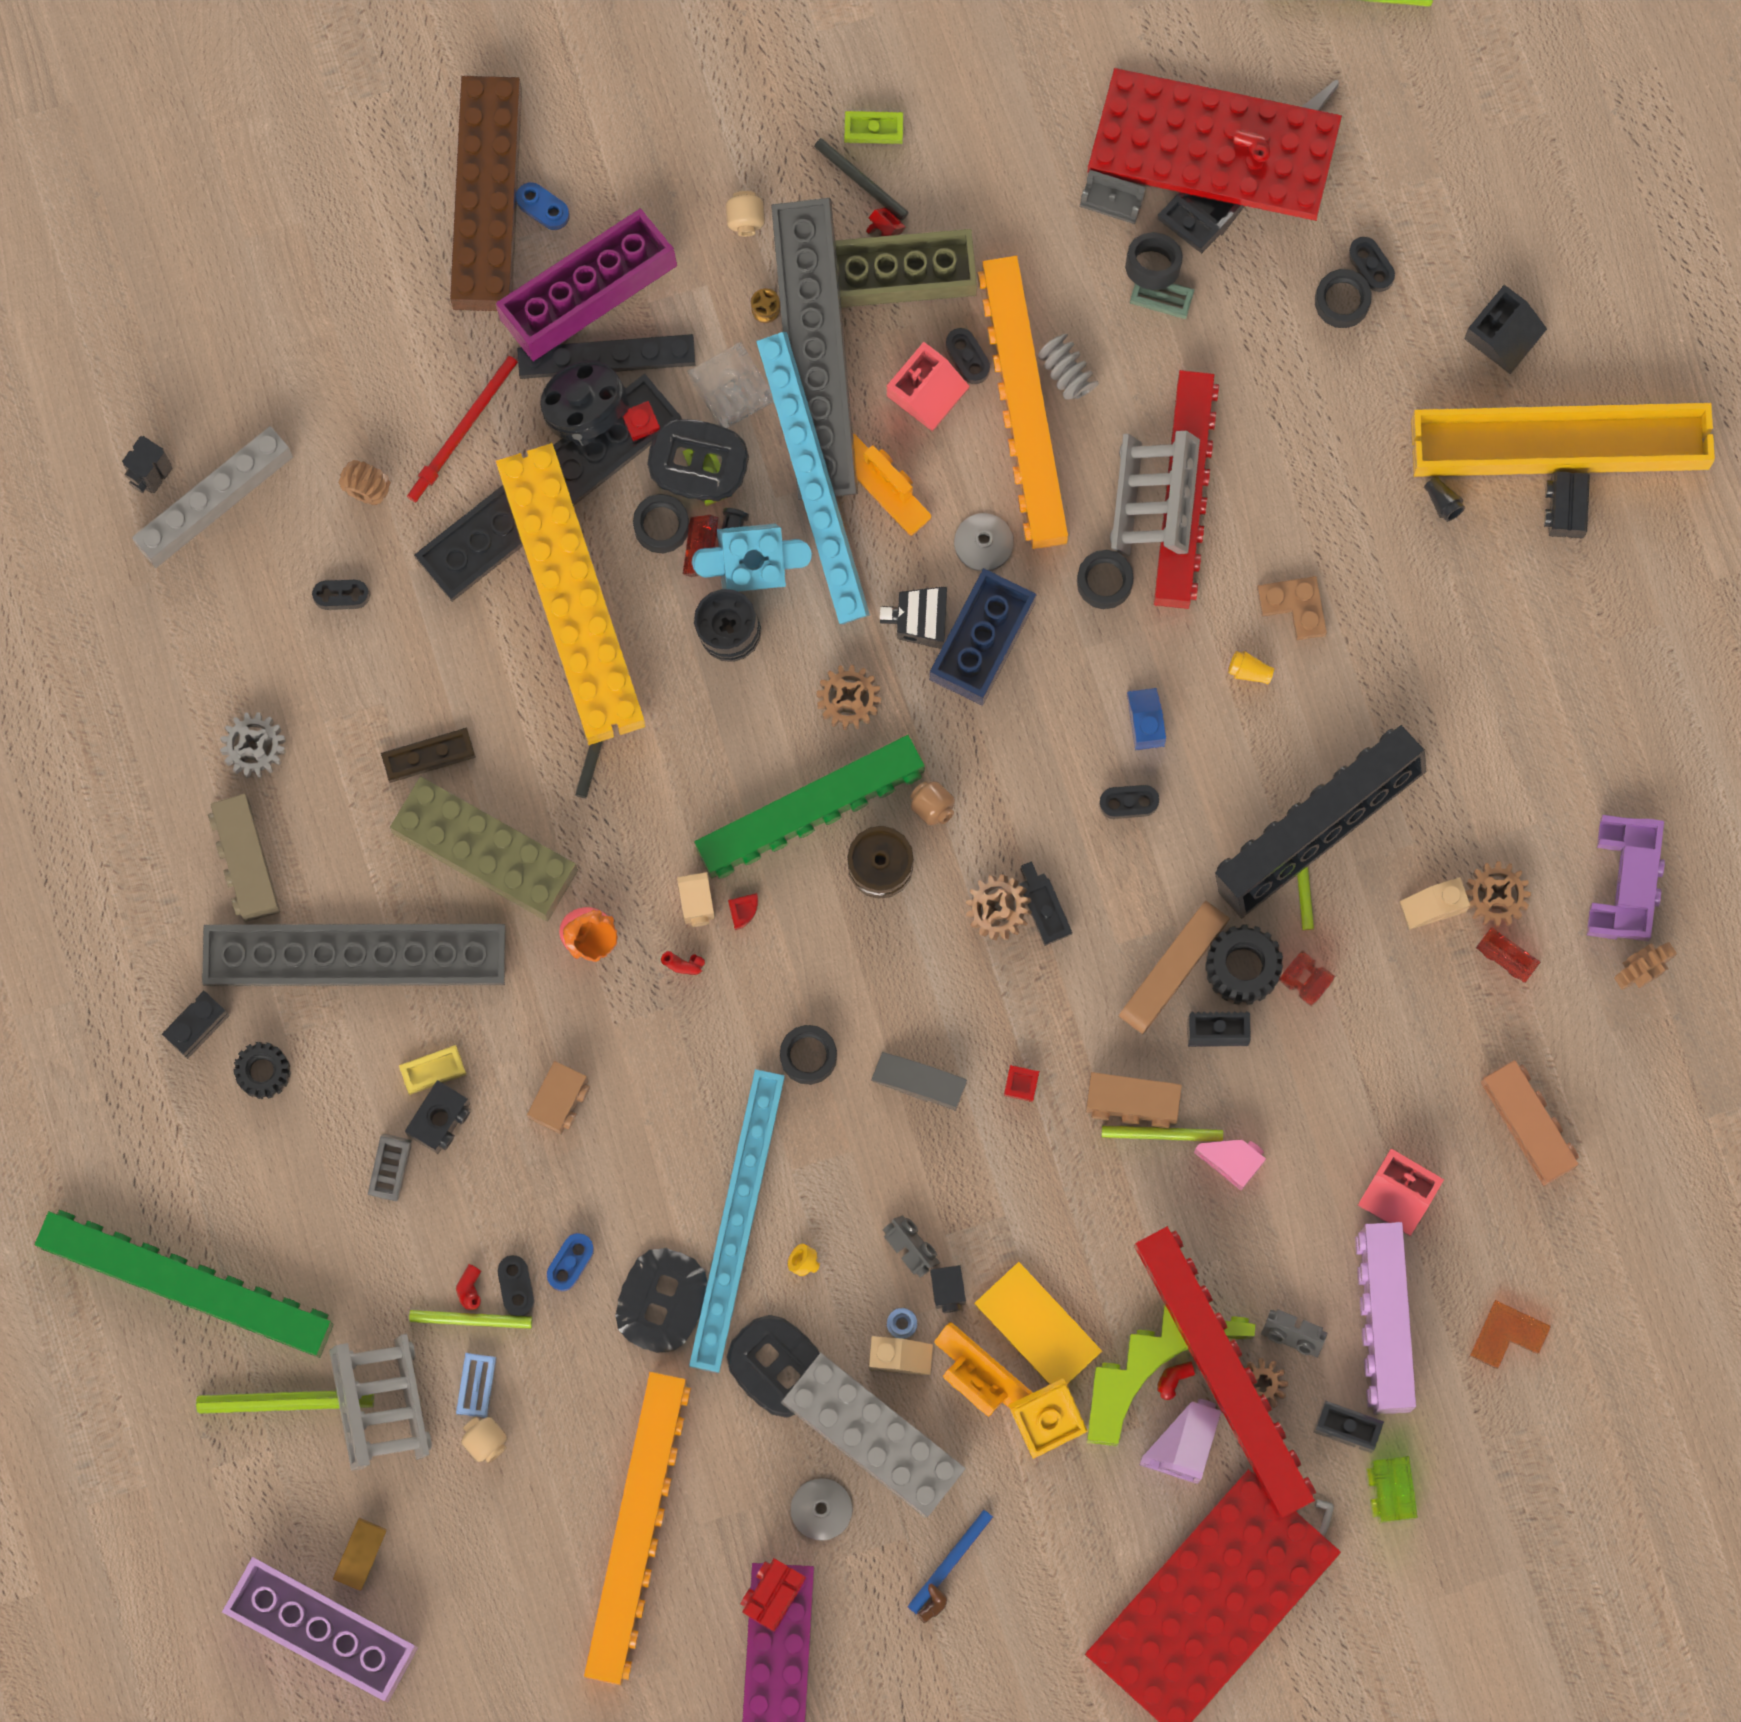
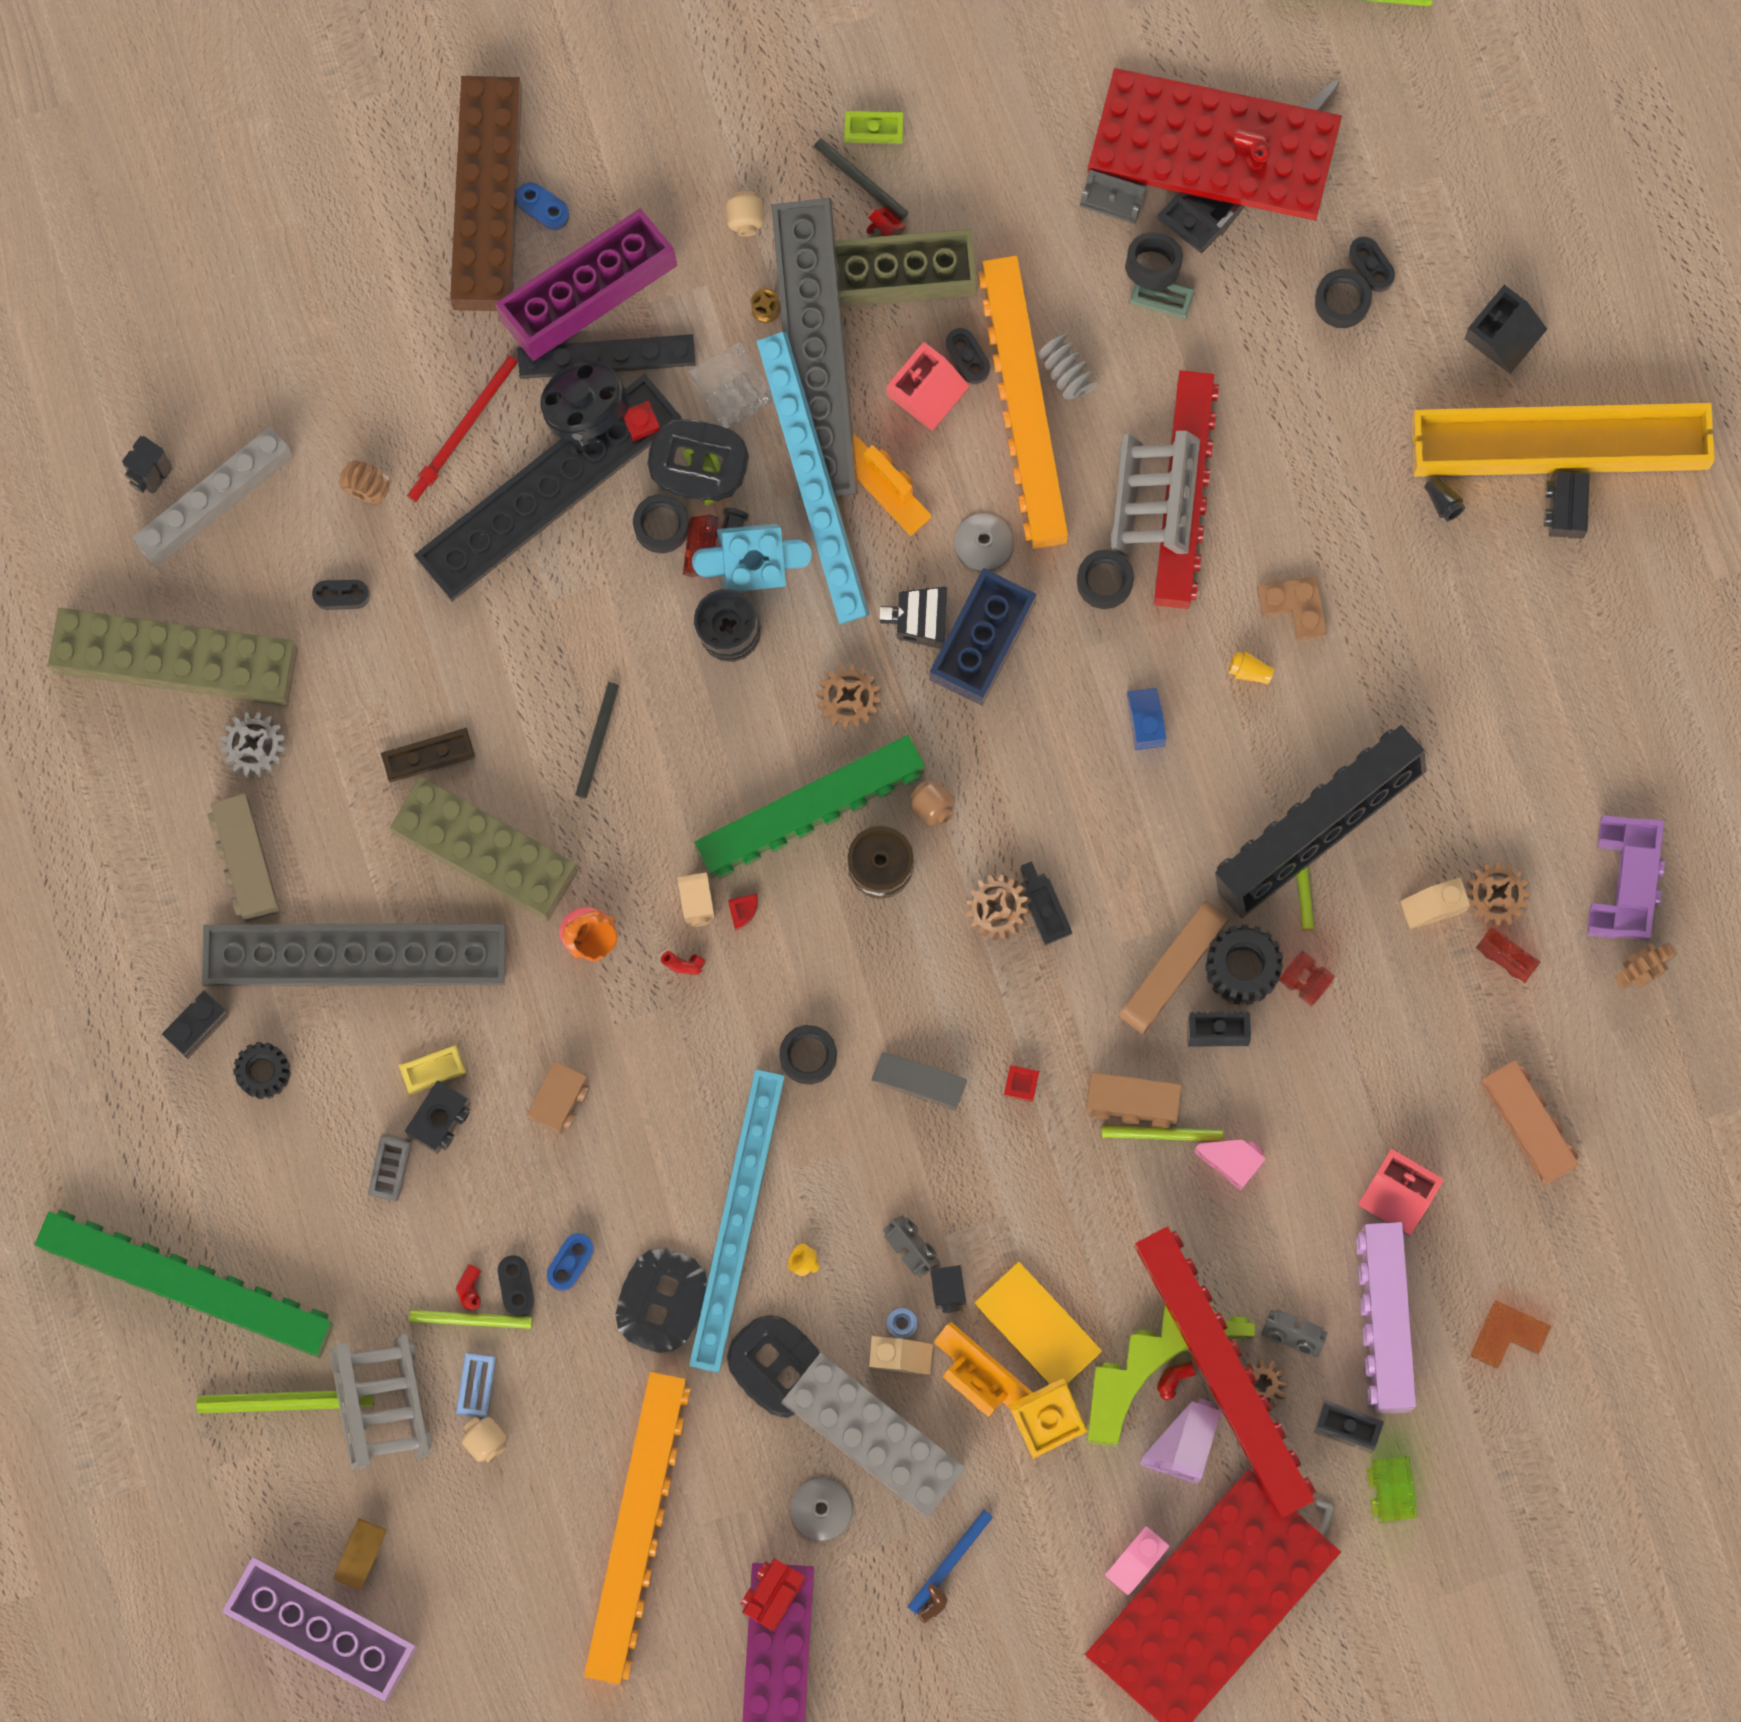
(172, 656): none -> olive brick
(570, 594): yellow piece -> none
(1128, 800): black plate -> none
(1137, 1560): none -> bright pink slope

